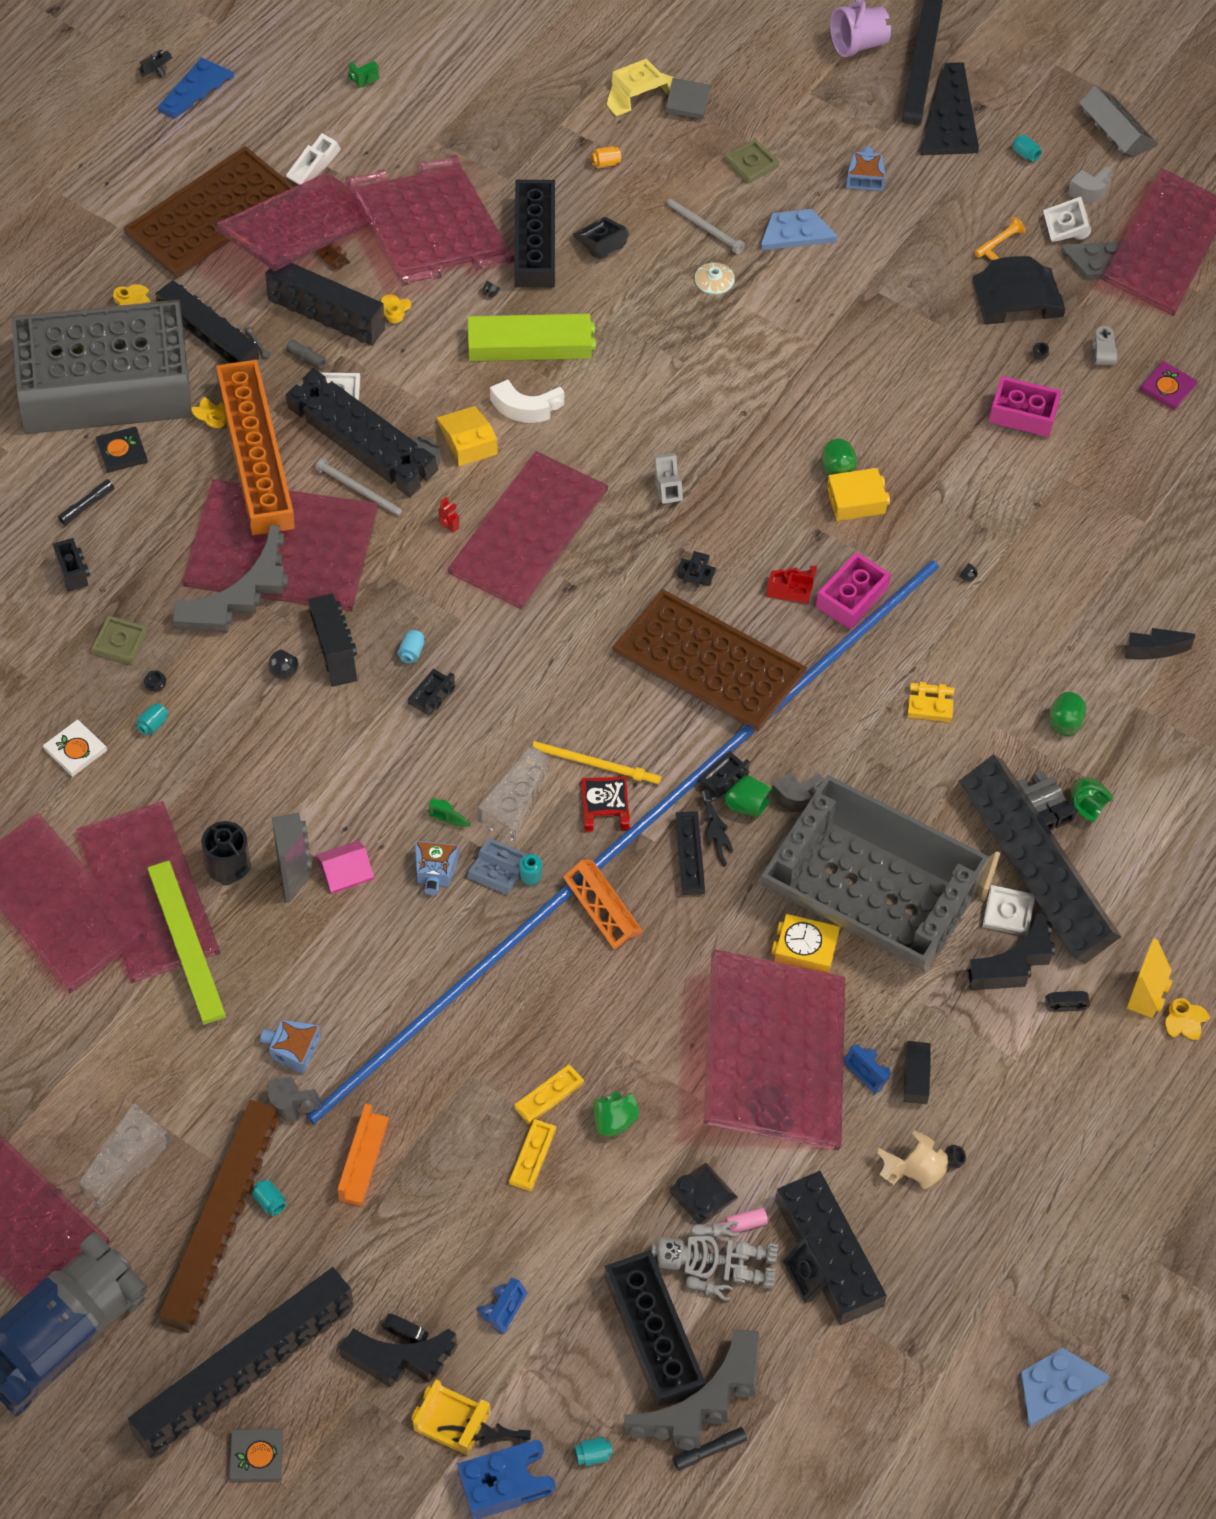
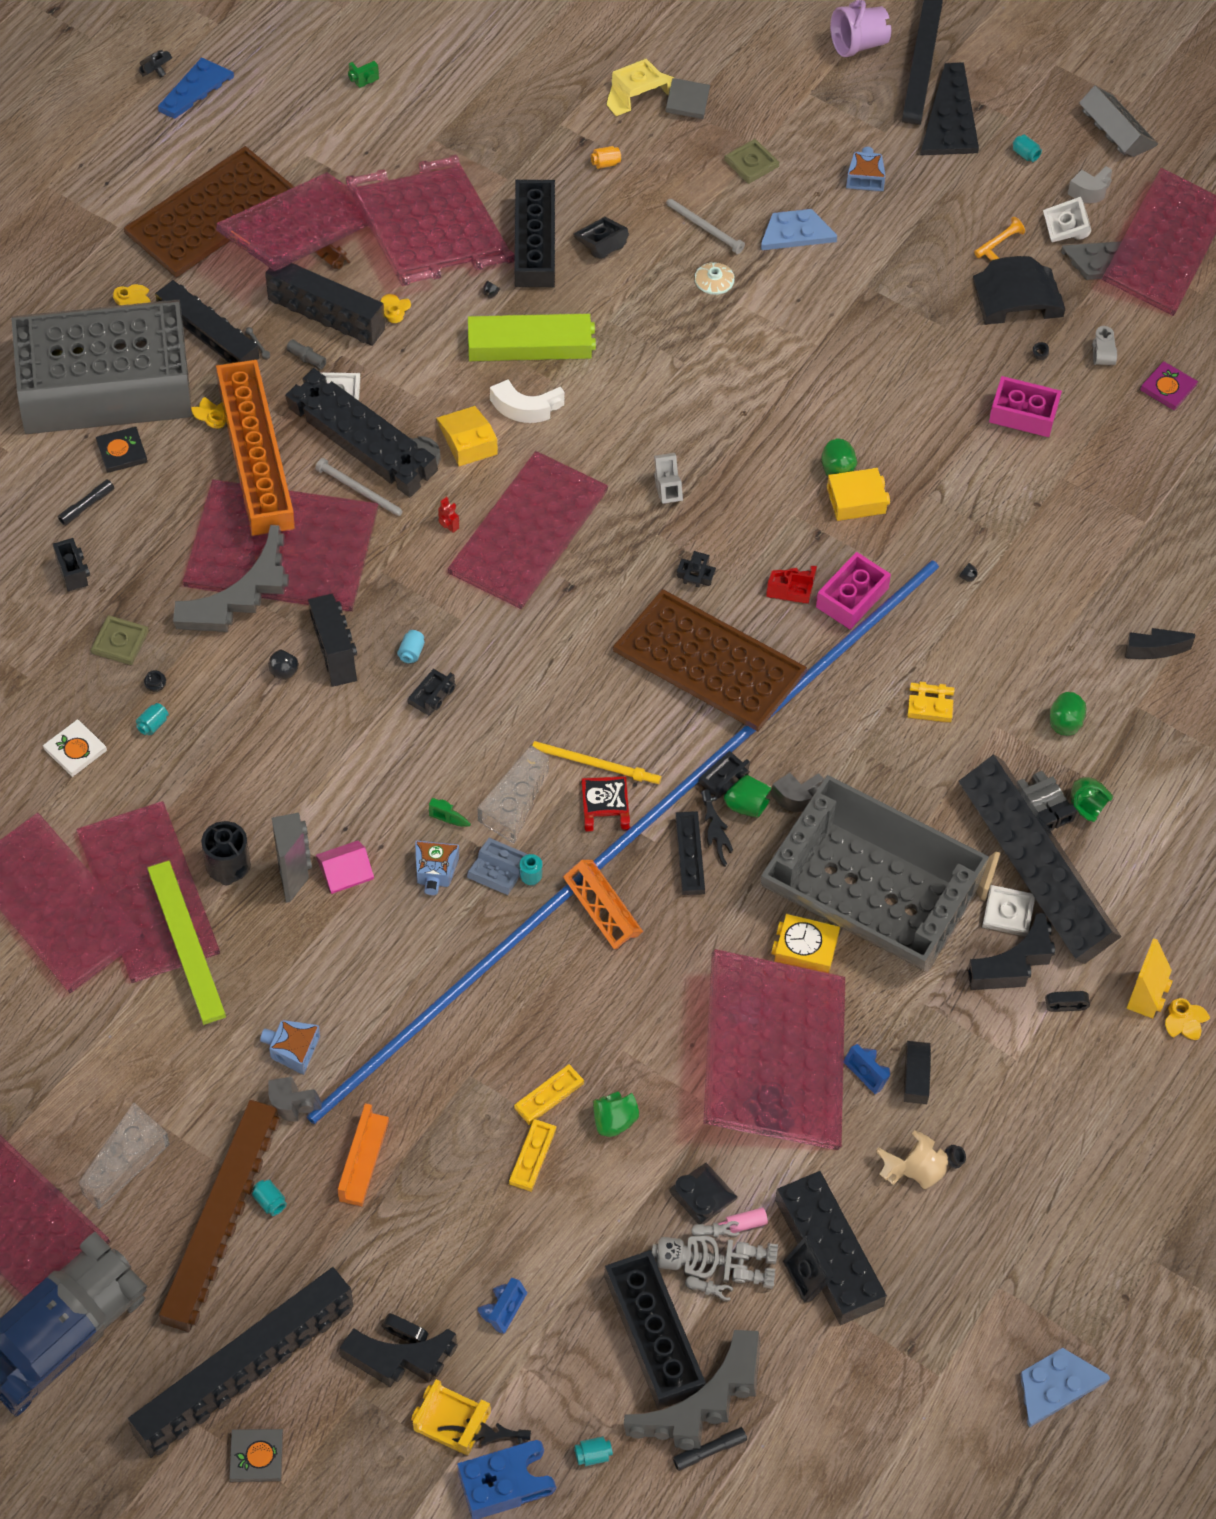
(314, 160): white slope -> none

